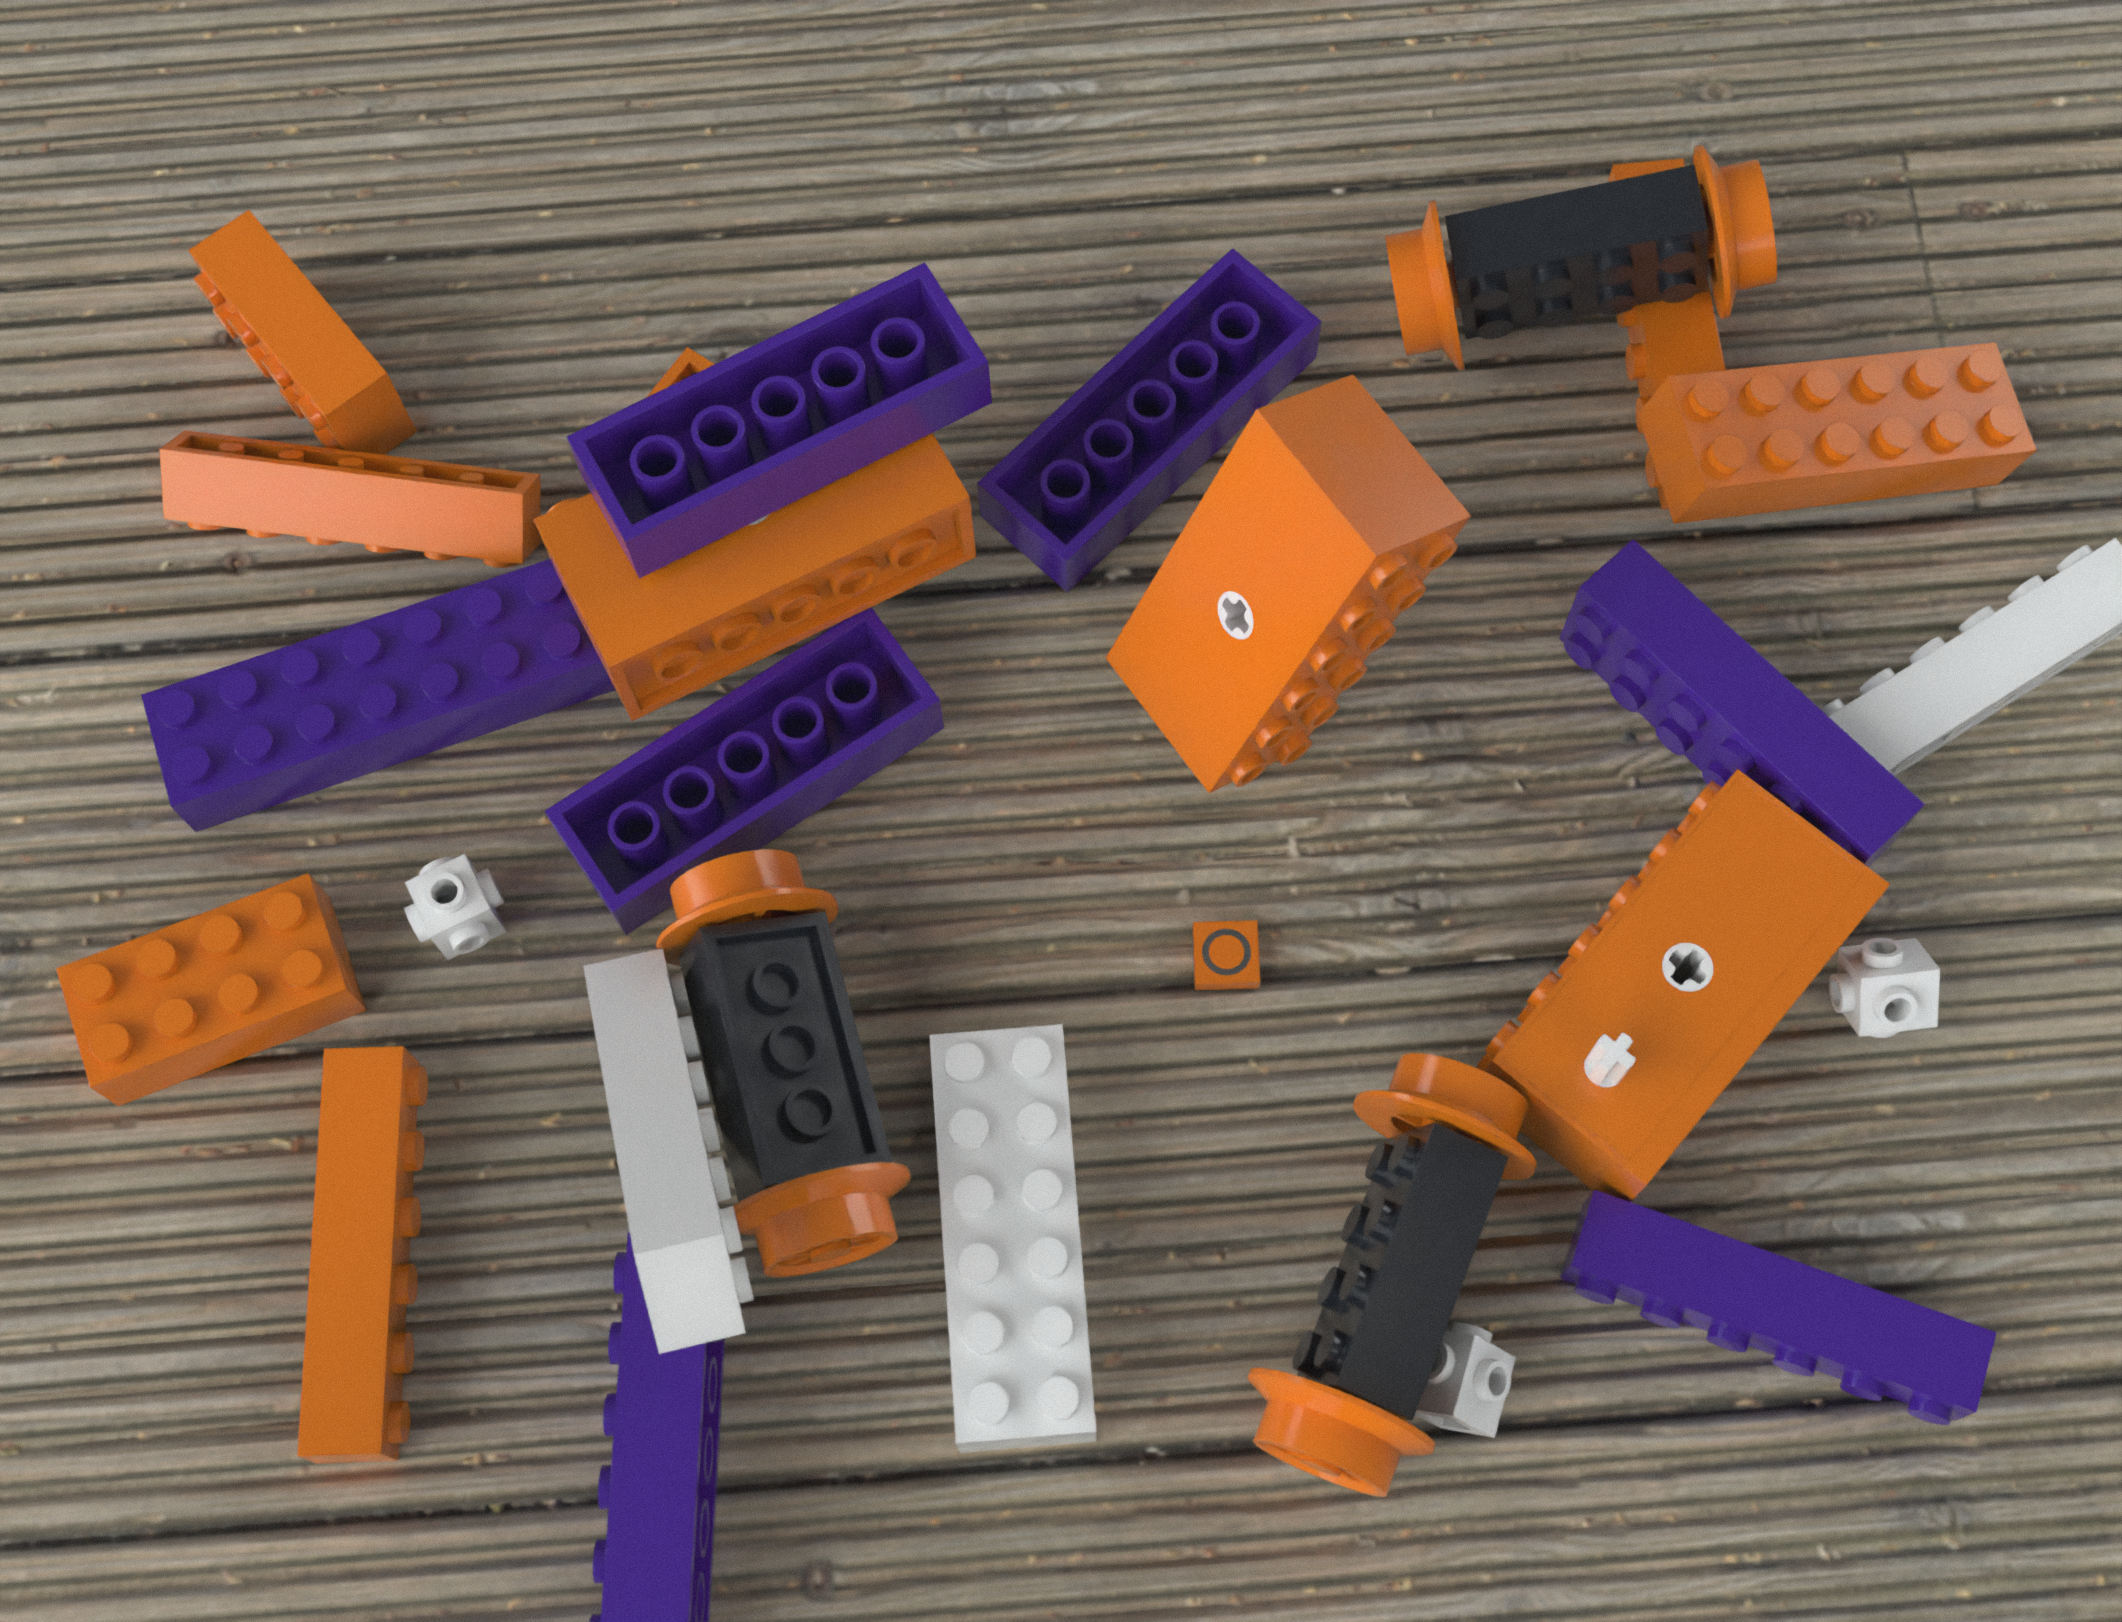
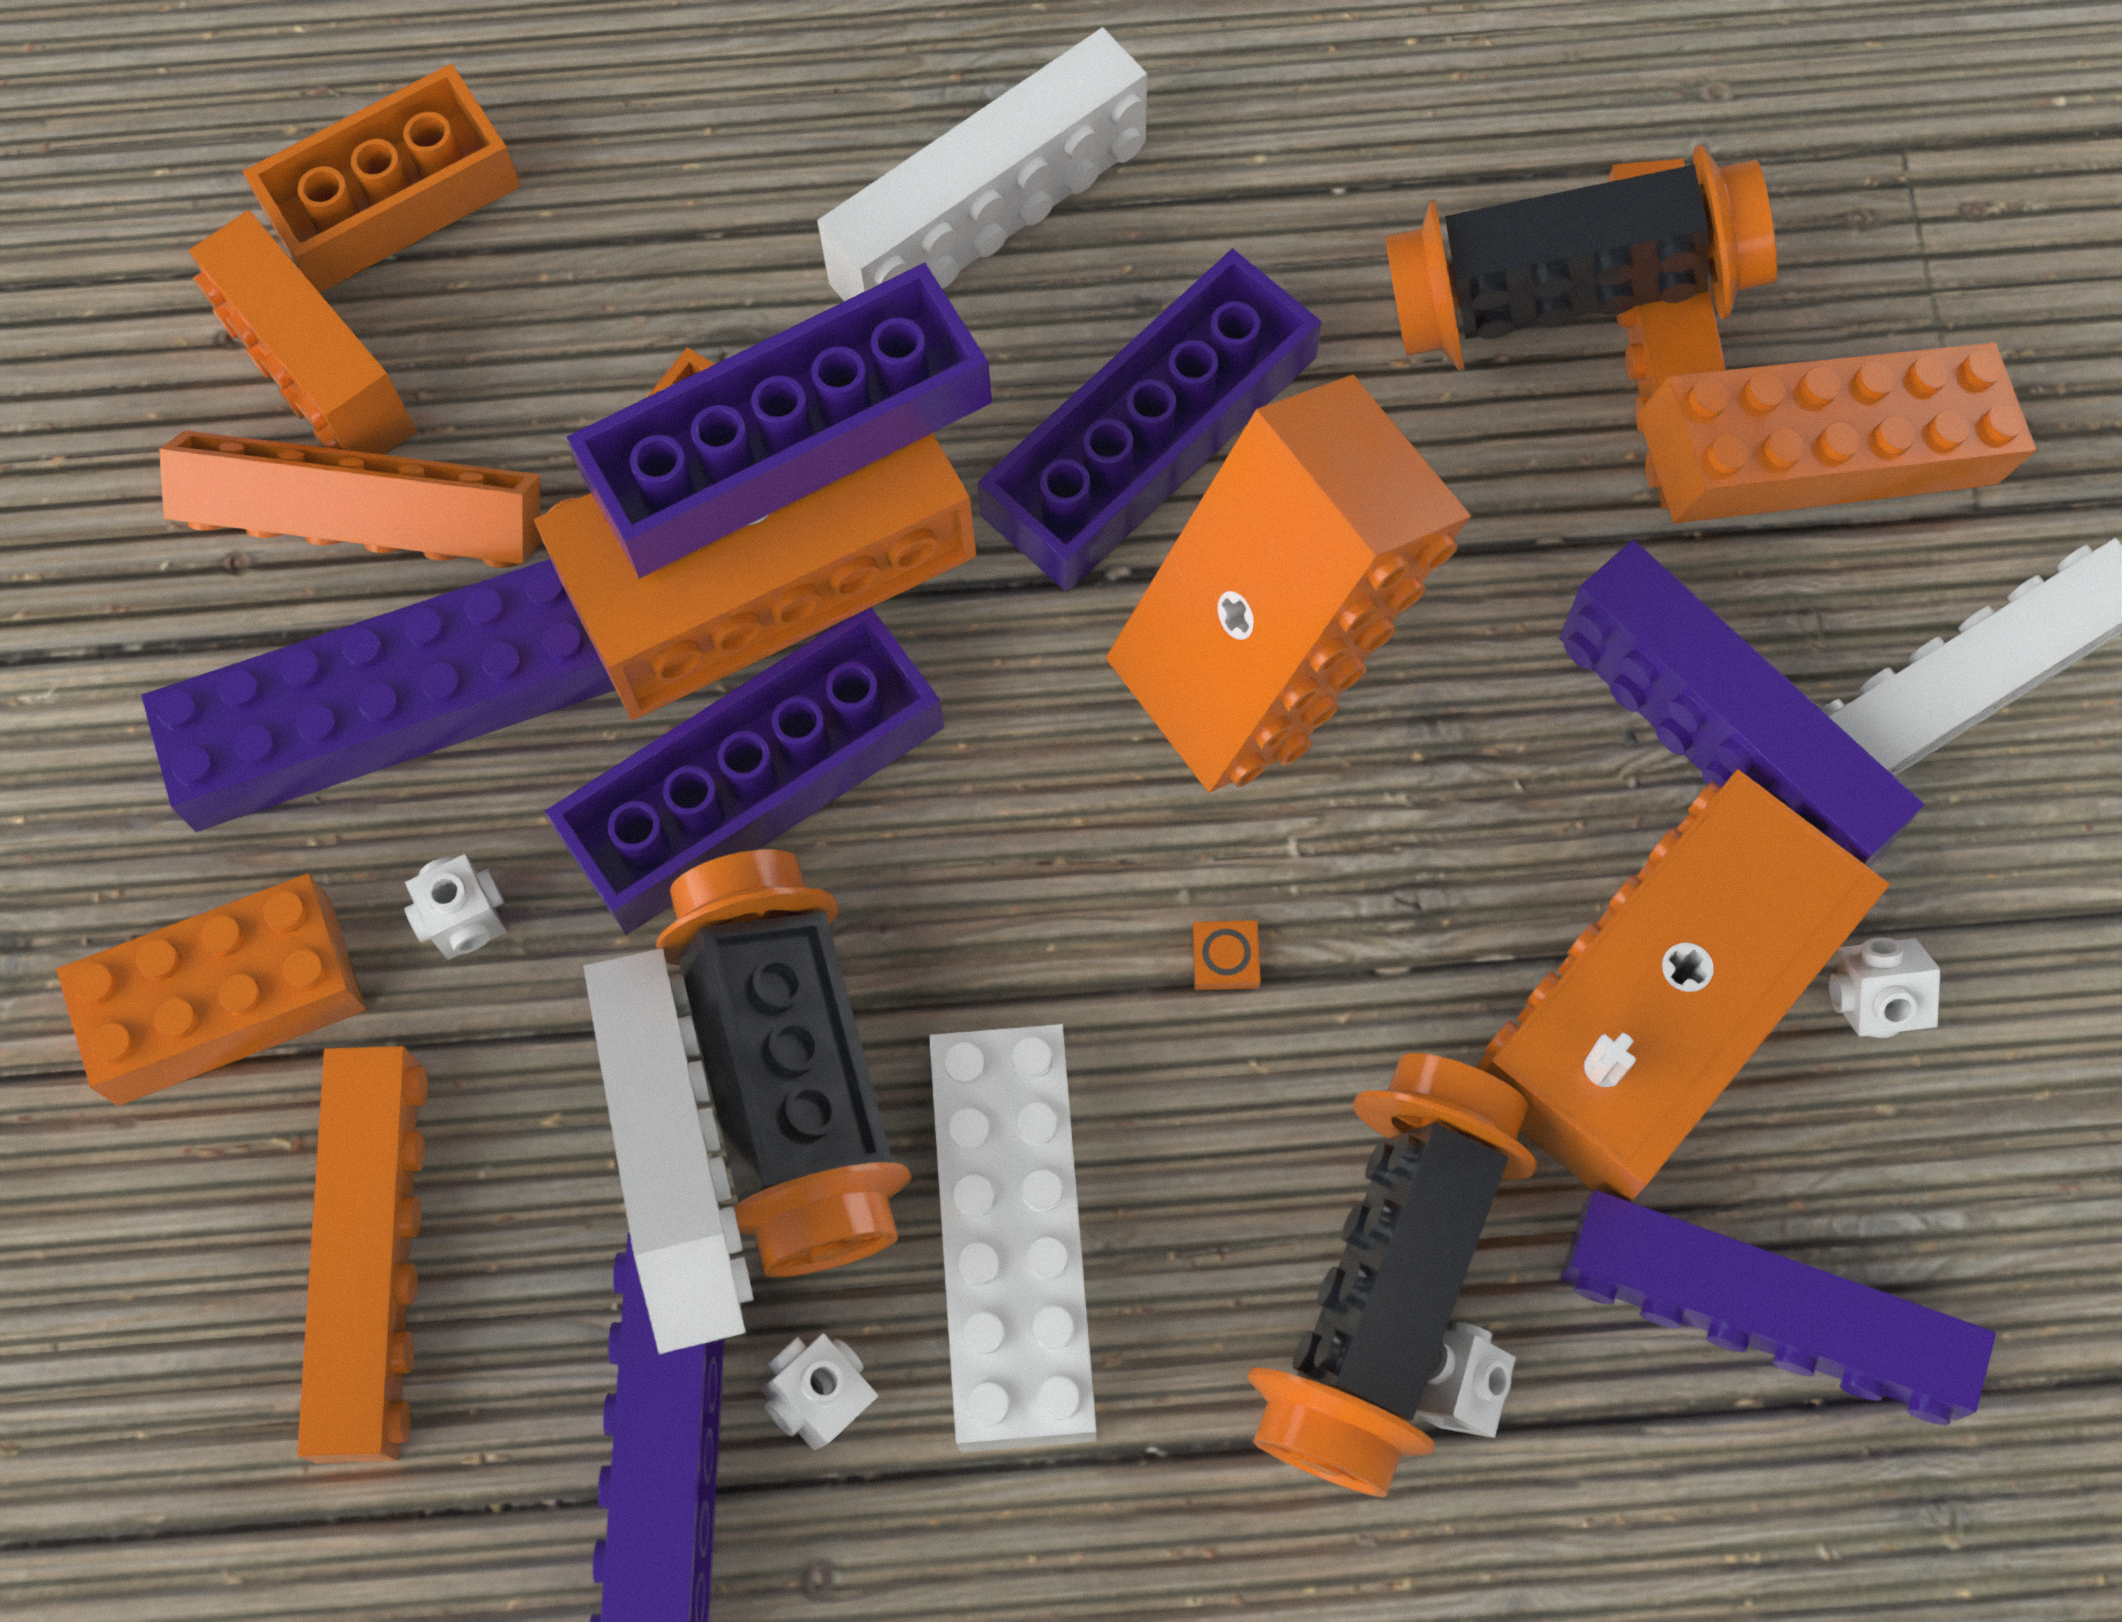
(383, 178): none -> orange brick
(840, 1389): none -> white brick
(992, 171): none -> white brick

